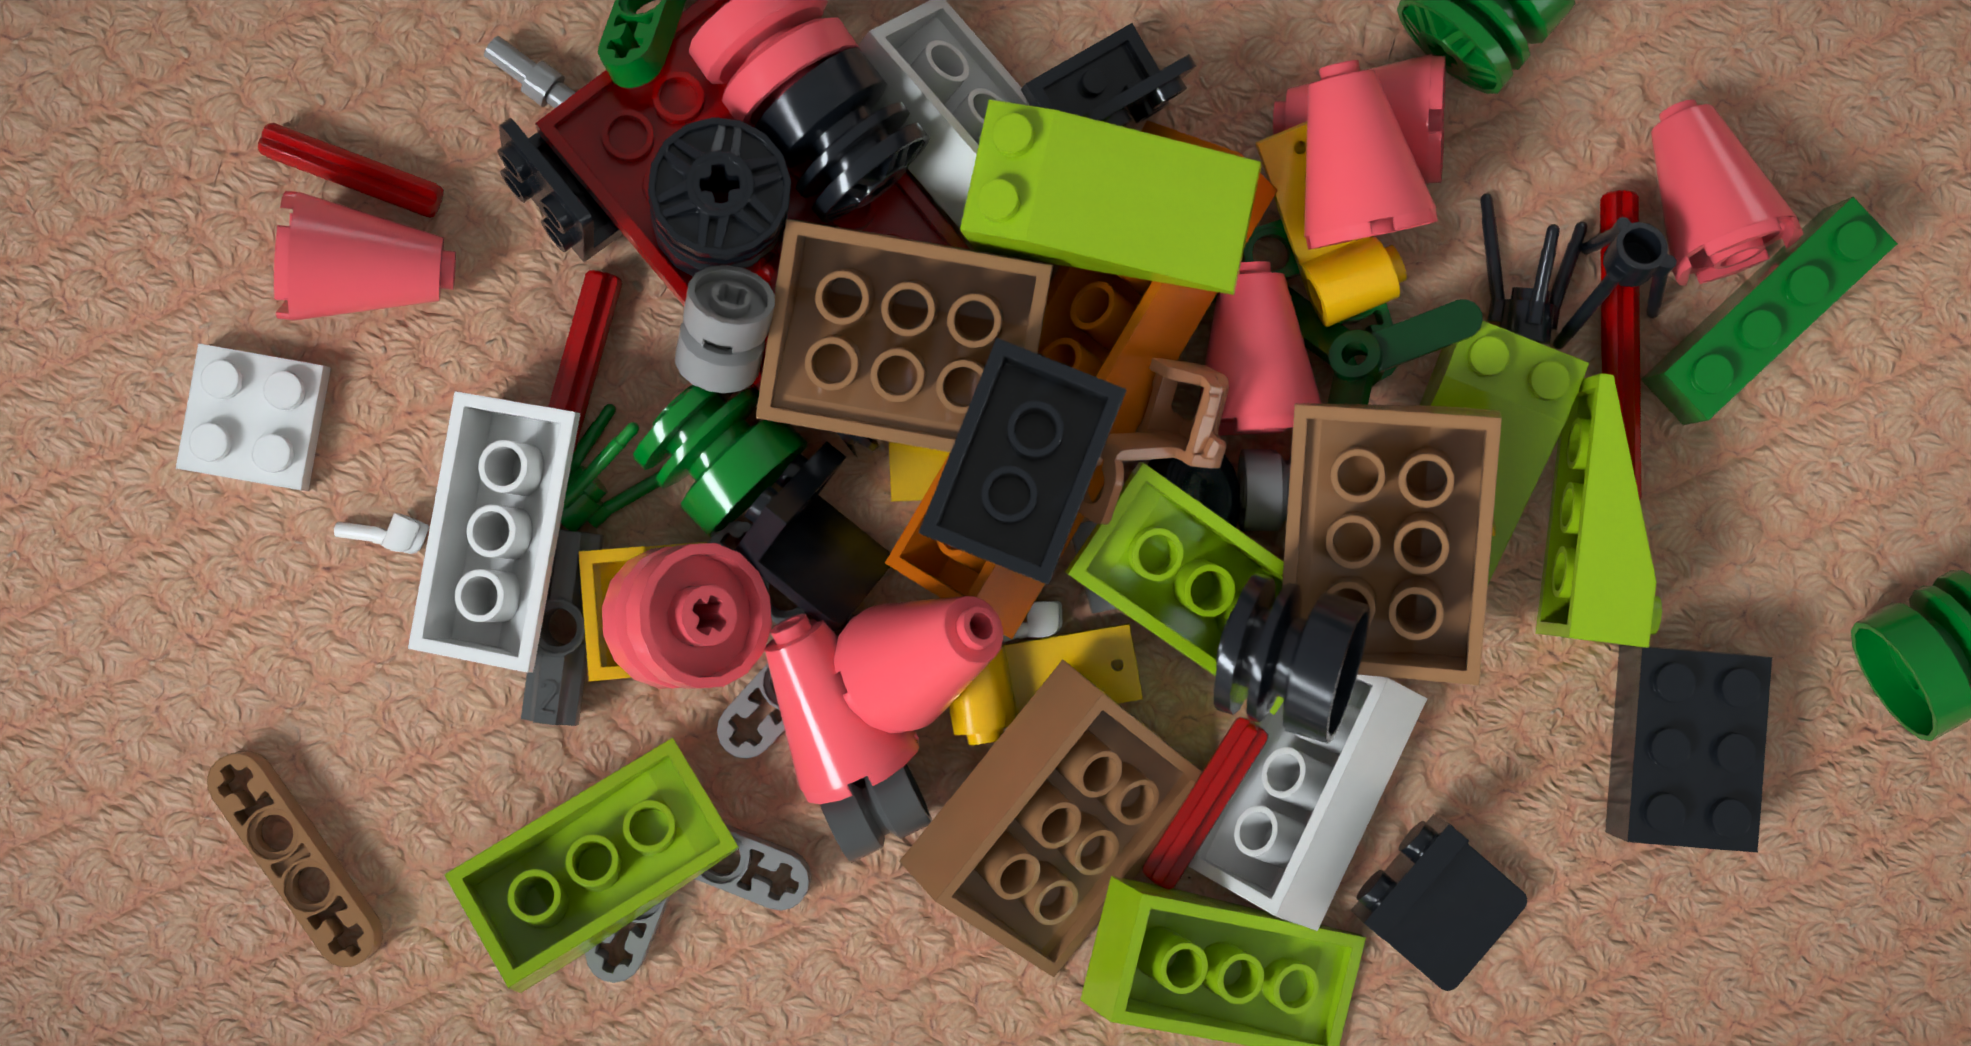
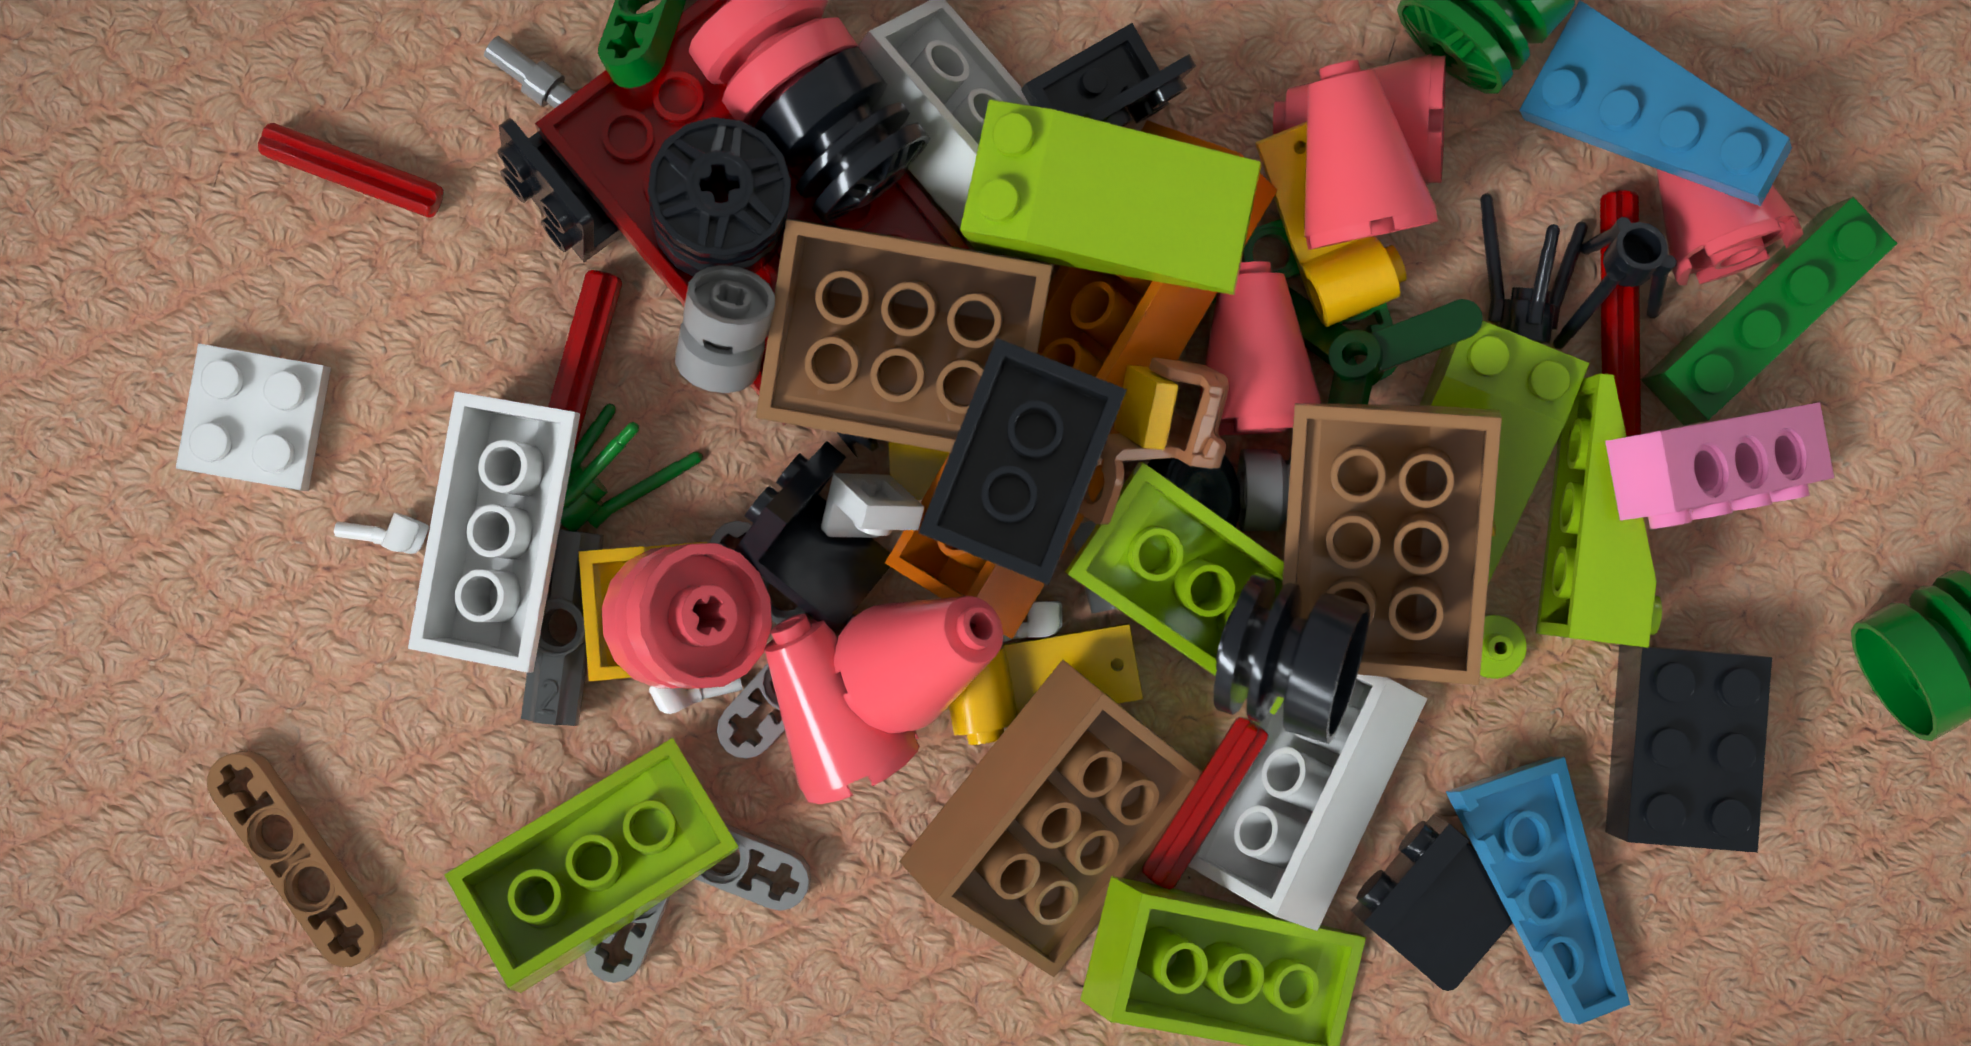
(353, 261): coral cone -> none
(676, 699): none -> white hand
(719, 452): green wheel -> none
(869, 506): none -> white bracket
(875, 811): dark grey wheel -> none
(1146, 407): none -> yellow tile
(1510, 649): none -> lime tile
(1543, 871): none -> dark azure wing
(1646, 107): none -> dark azure wing
(1719, 465): none -> bright pink brick

